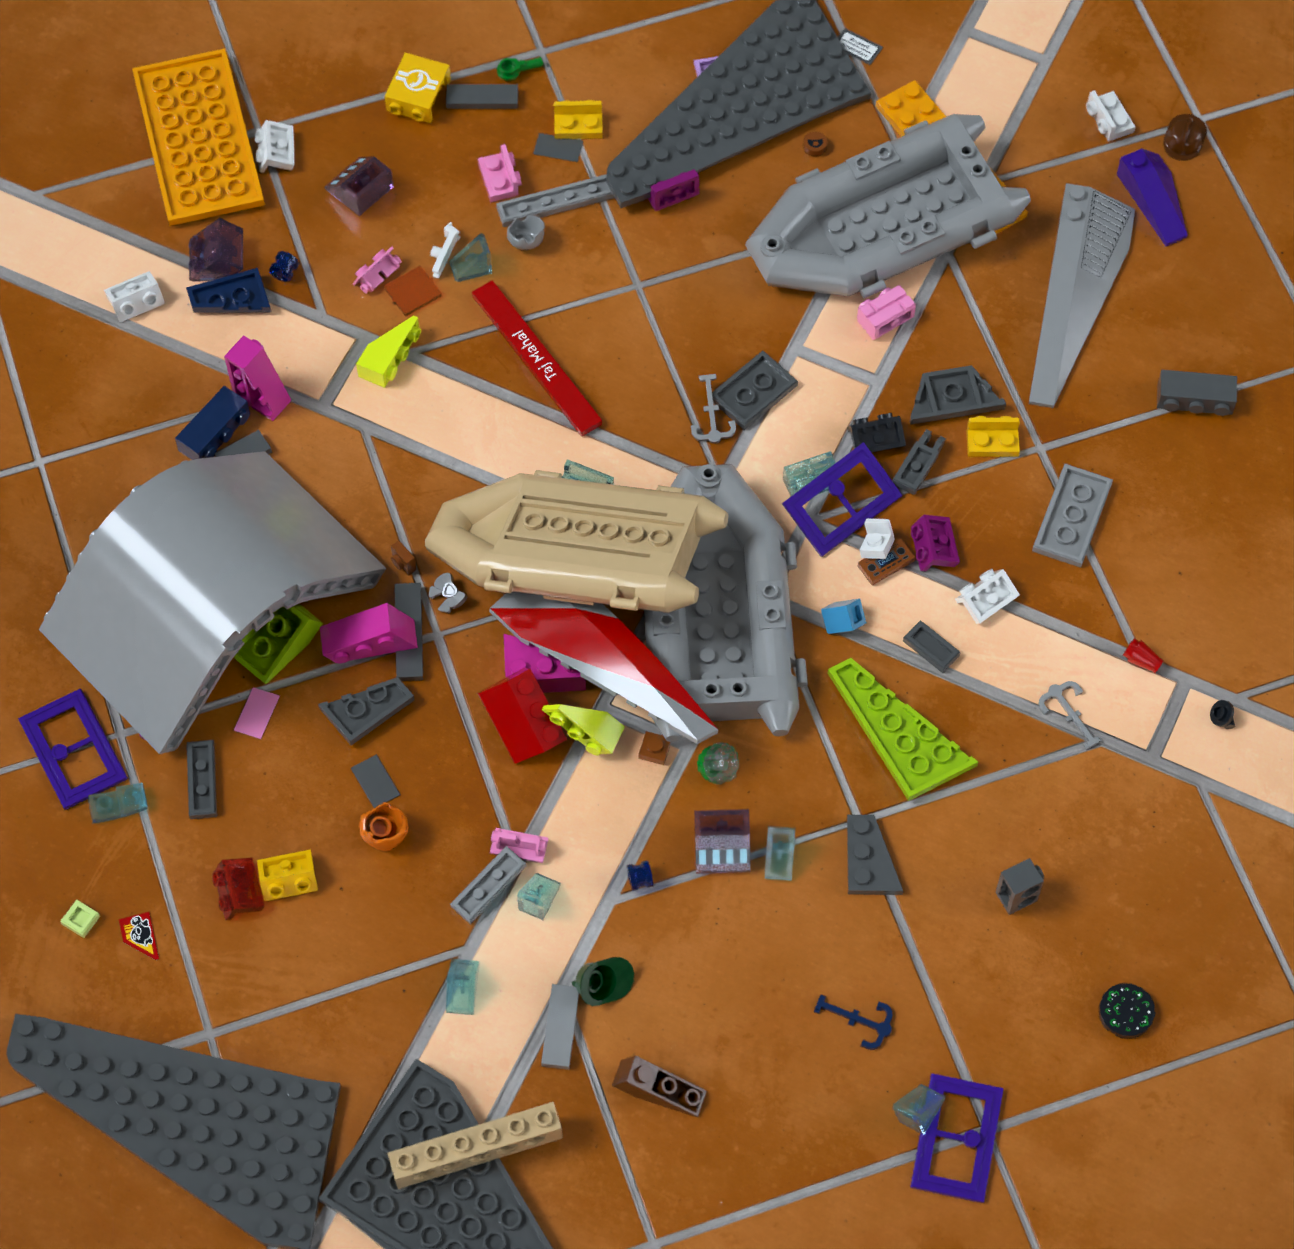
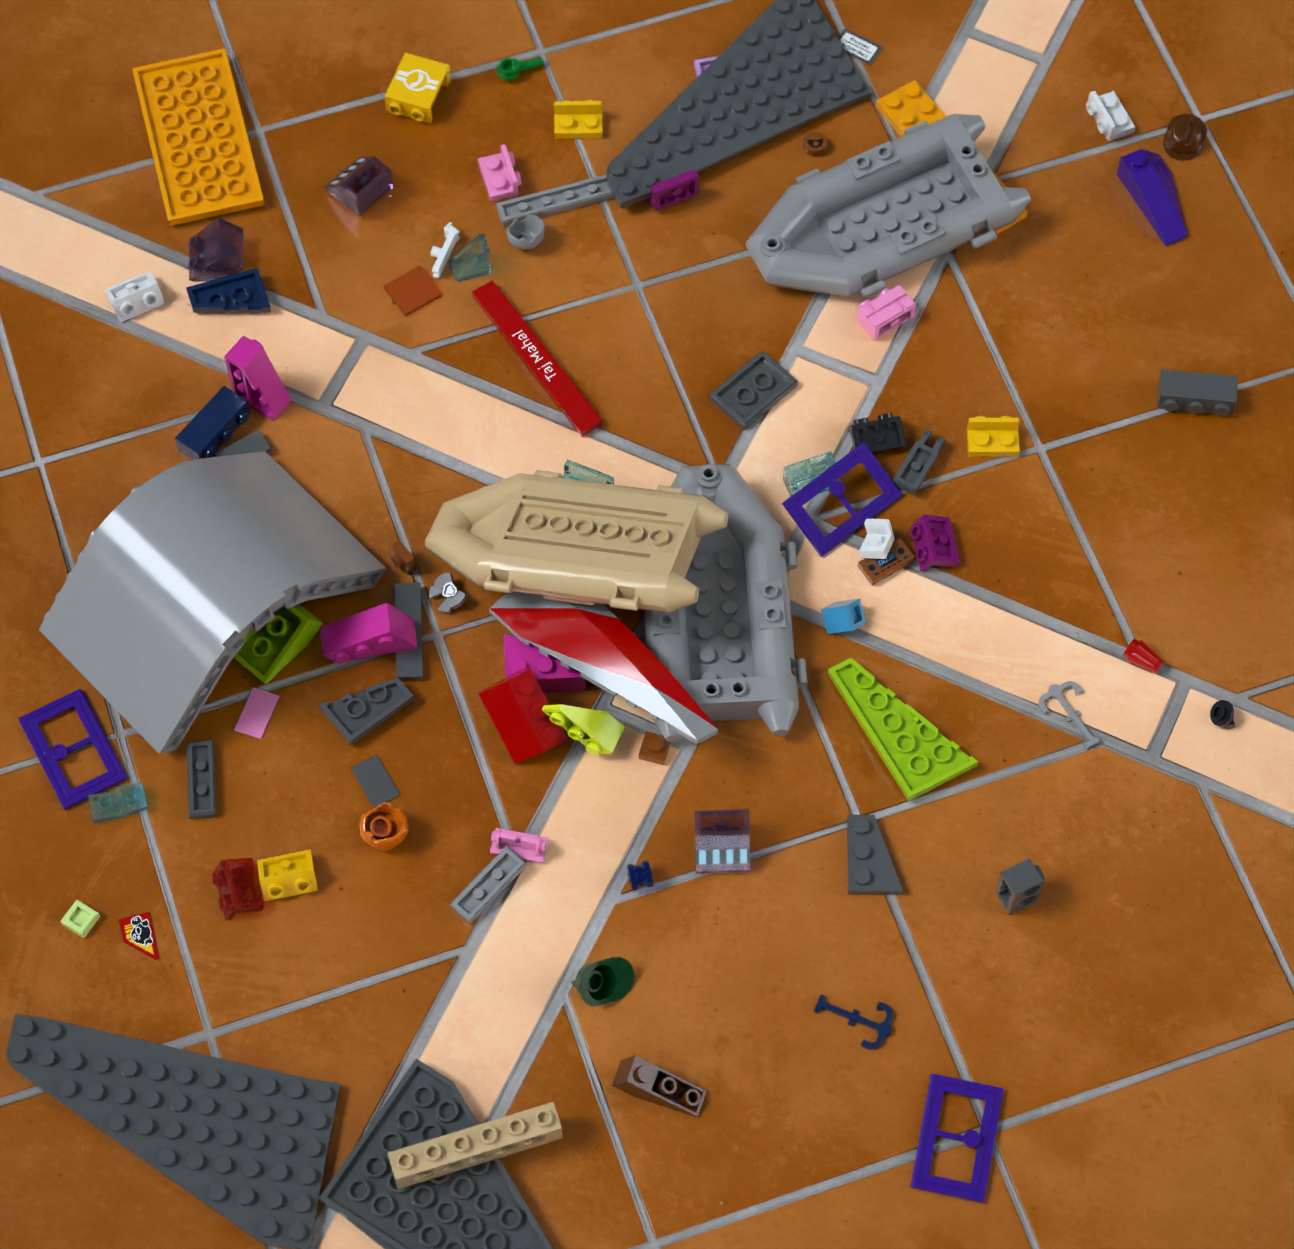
(275, 146): white bracket -> none
(284, 266): clear blue wheel -> none
(369, 275): bright pink hinge -> none
(383, 355): neon yellow slope -> none
(462, 986): clear light blue slope -> none
(482, 96): dark grey tile -> none
(537, 895): clear light blue slope -> none
(558, 148): dark grey sticker -> none
(560, 1027): light grey tile -> none
(714, 435): light grey piece -> none
(718, 763): clear piece -> none
(779, 853): clear light blue slope -> none
(918, 1108): clear light blue slope -> none
(931, 646): dark grey tile -> none
(953, 394): dark grey wing -> none
(987, 595): white bracket -> none
(1072, 515): light grey tile -> none
(1086, 259): light grey wedge -> none
(1126, 1010): black tile -> none

